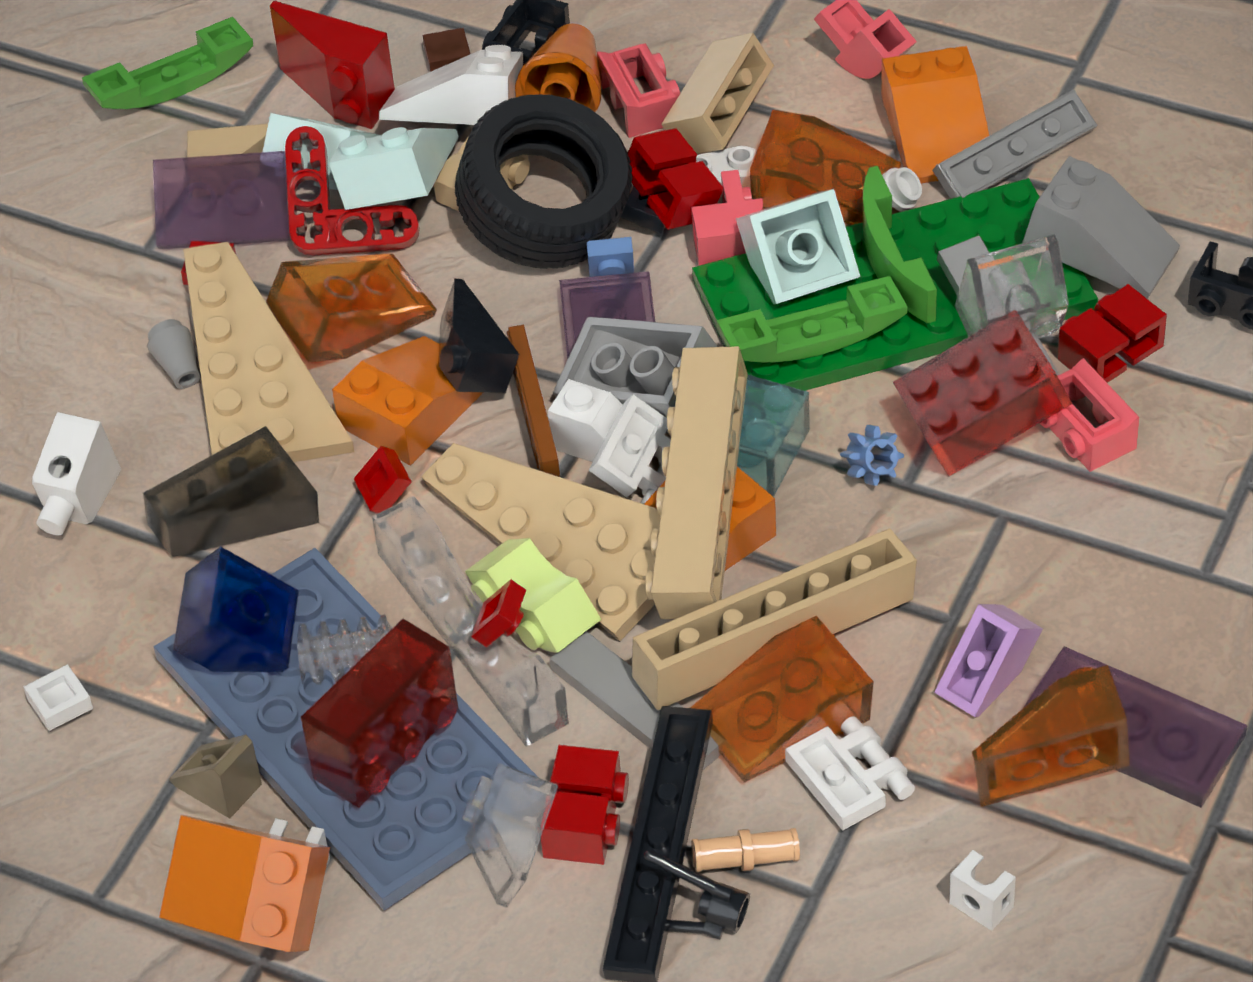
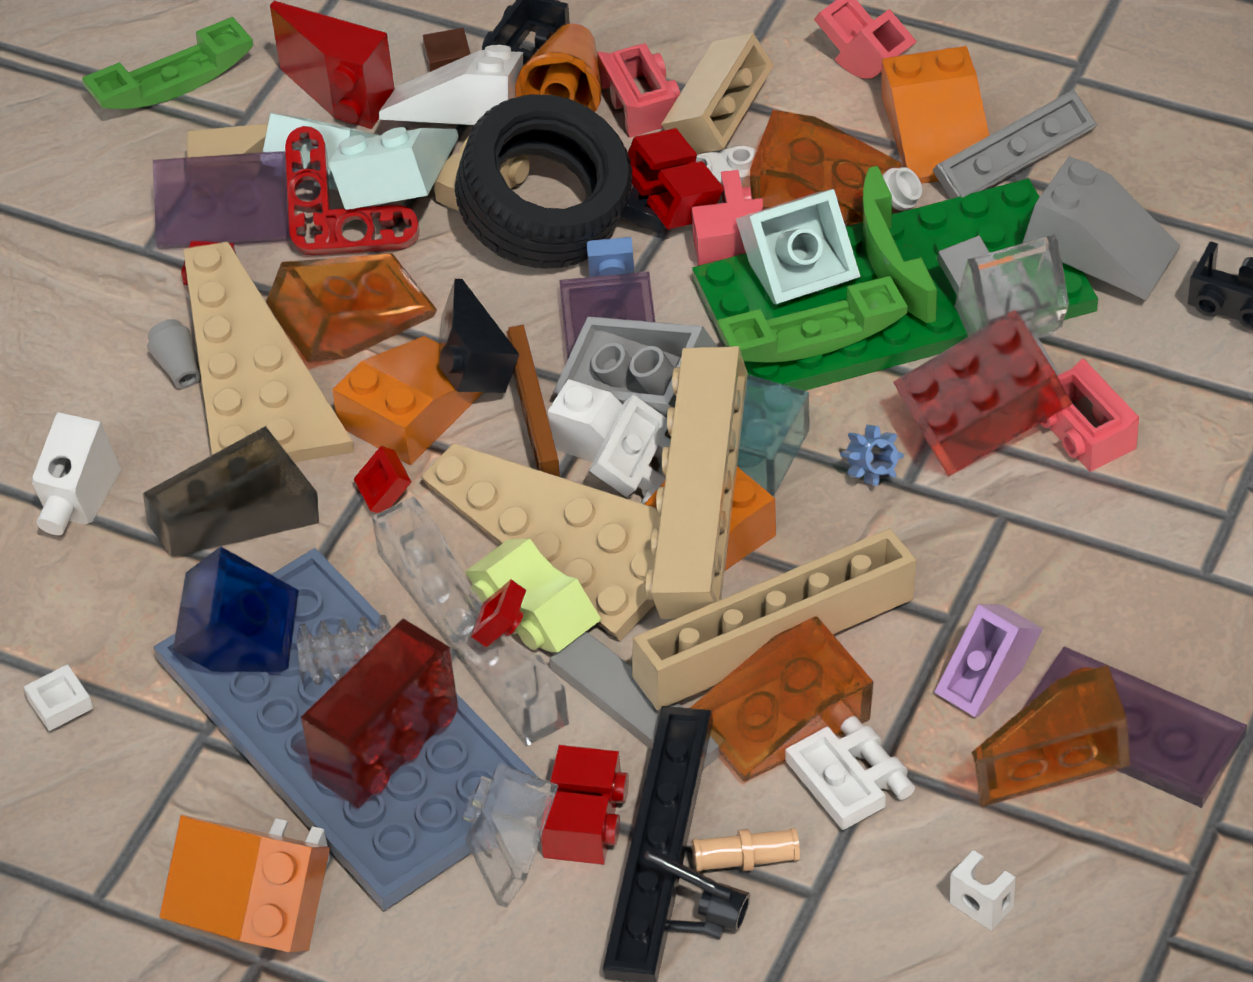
(221, 774): dark tan slope -> none
(1118, 324): red piece -> none

